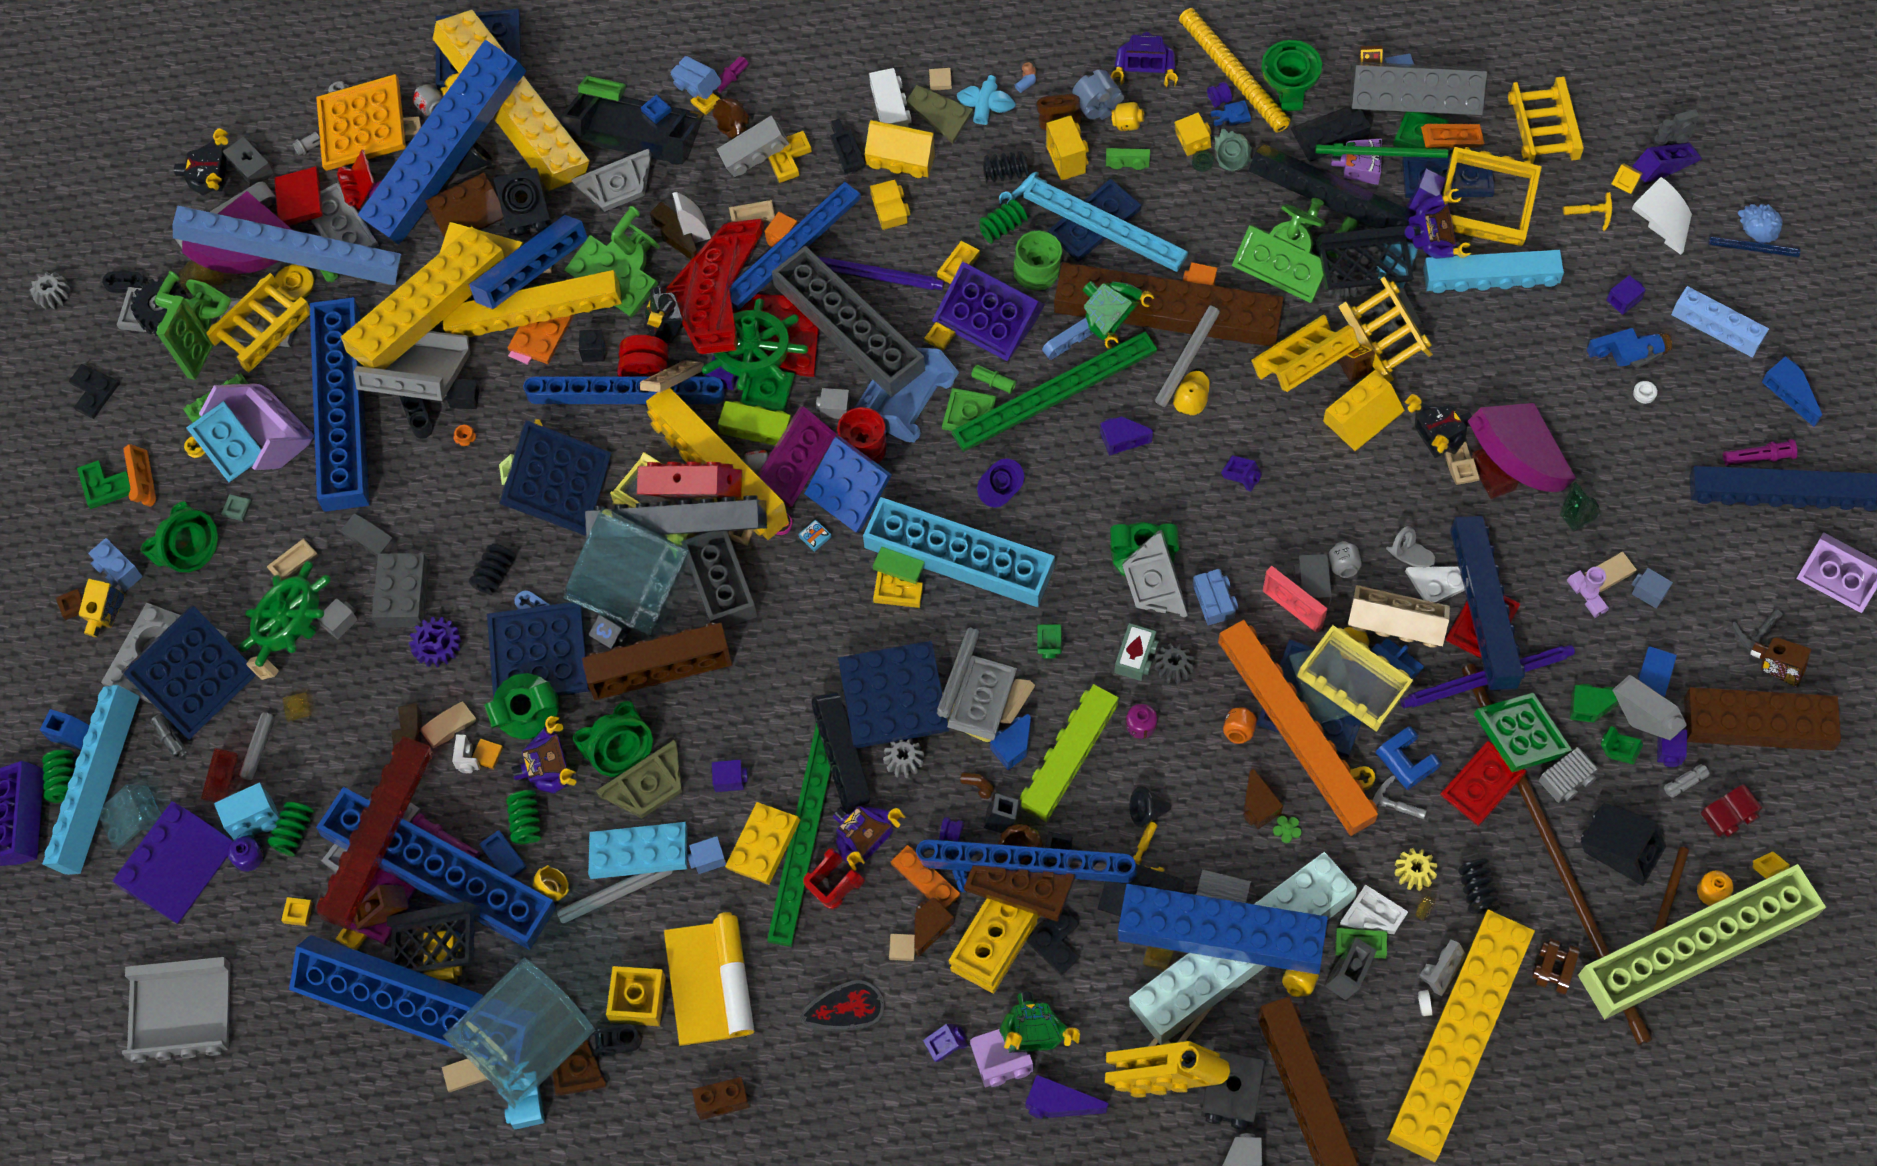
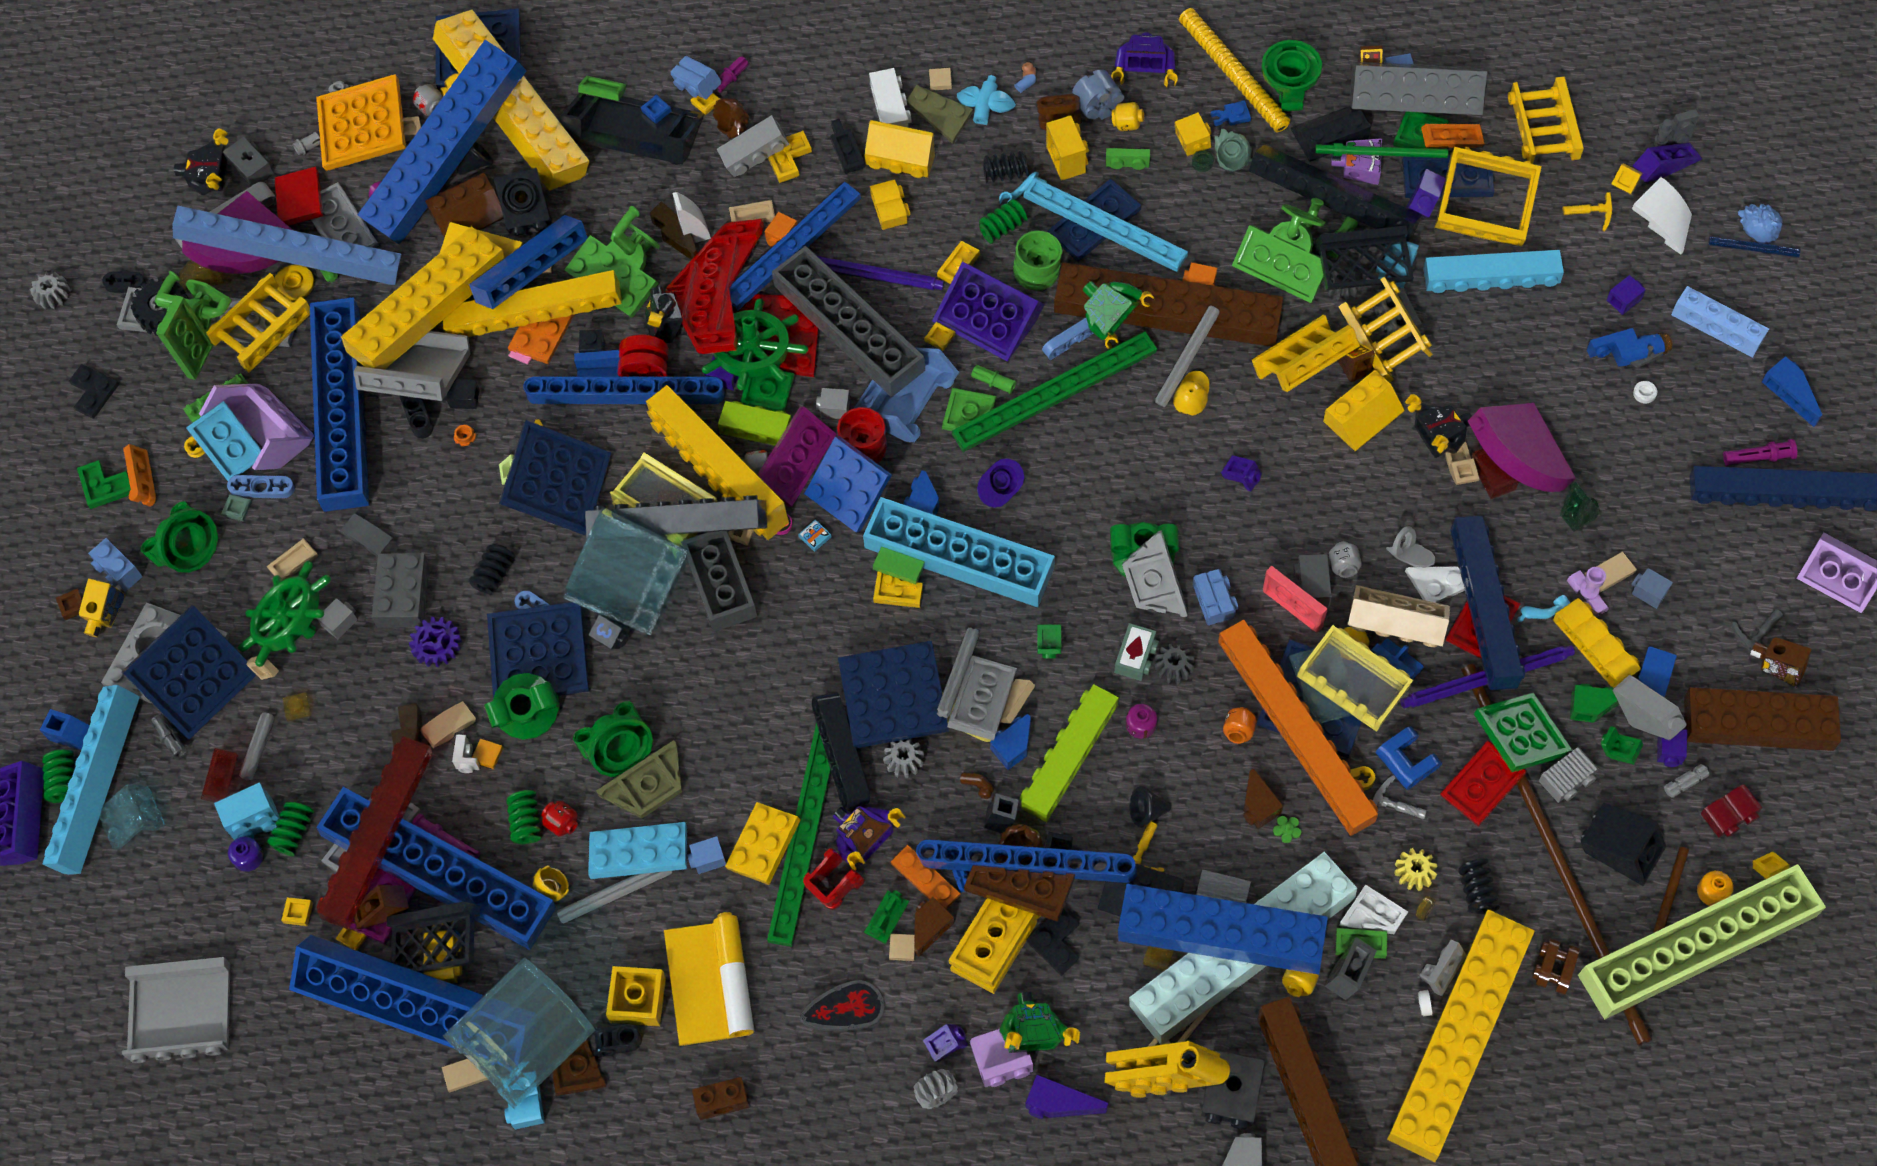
(173, 862): dark purple slope -> none
(255, 480): none -> medium blue beam
(356, 181): red hinge -> none
(502, 854): blue tile -> none
(545, 761): torso -> none
(559, 818): none -> red head
(597, 363): none -> blue panel
(616, 182): light grey wing -> none
(656, 661): reddish brown brick -> none
(671, 376): tan tile -> none
(689, 480): brick -> none
(728, 775): dark purple brick -> none
(887, 916): none -> green hinge
(923, 495): none -> blue slope
(935, 1089): none -> light grey gear
(951, 830): dark purple wheel -> none
(1123, 434): dark purple slope -> none
(1219, 94): dark purple wheel -> none
(1433, 228): torso -> none
(1537, 613): none -> medium azure piece
(1596, 643): none -> yellow brick

